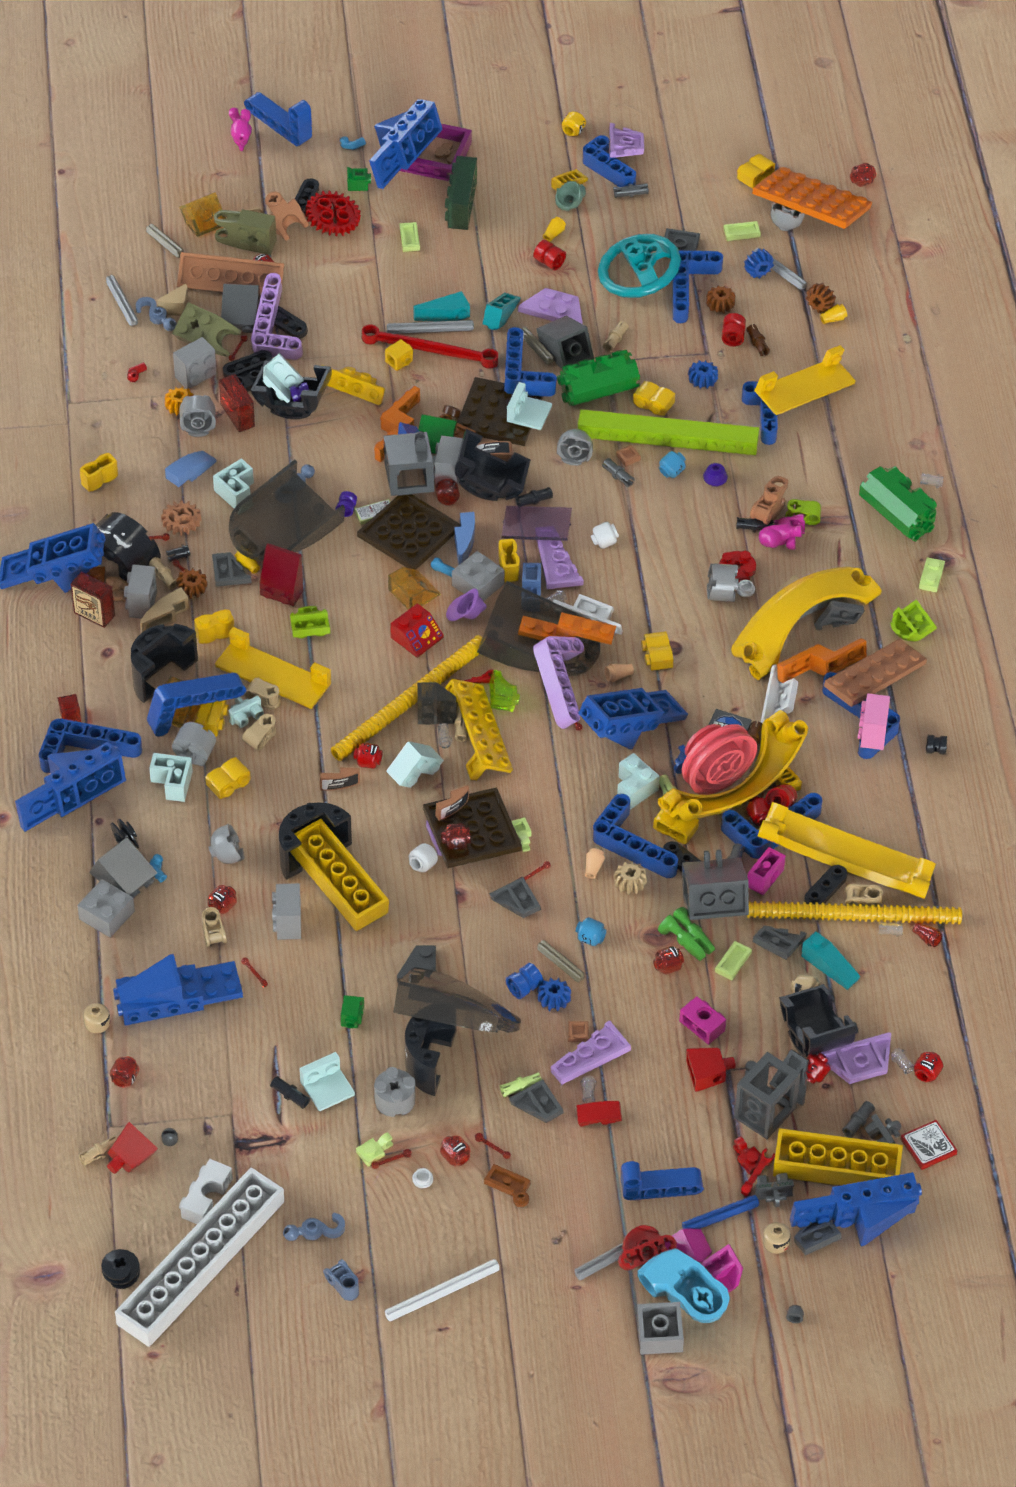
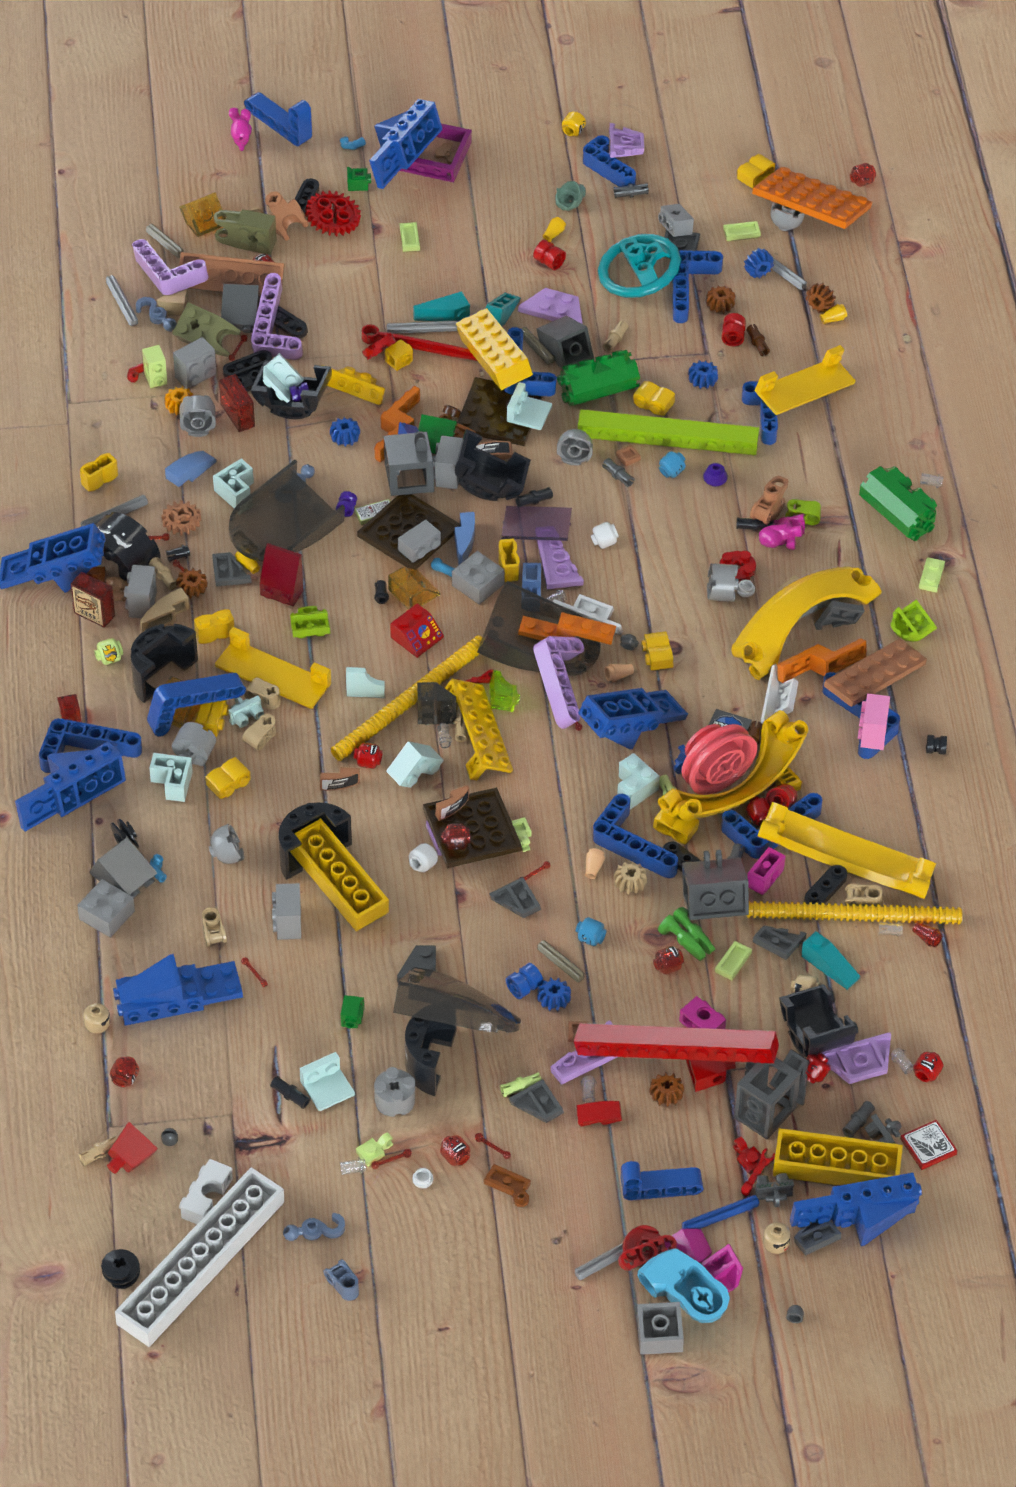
(108, 651): none -> yellowish green head
(124, 508): none -> light grey axle
(154, 366): none -> yellowish green brick
(168, 280): none -> lavender beam
(222, 898): clear red head -> none
(344, 431): none -> blue gear
(353, 1166): none -> clear pin
(361, 684): none -> light aqua tile
(378, 346): none -> red plate
(381, 595): none -> black pin
(419, 541): none -> light grey brick
(442, 1290): white axle -> none
(447, 491): clear red head -> none
(461, 192): clear green brick -> none
(467, 606): medium lavender piece -> none
(494, 349): none -> yellow brick
(559, 180): yellow slope -> none
(628, 642): none -> dark grey plate
(666, 1089): none -> dark orange gear
(676, 220): none -> light grey brick
(676, 1043): none -> brick

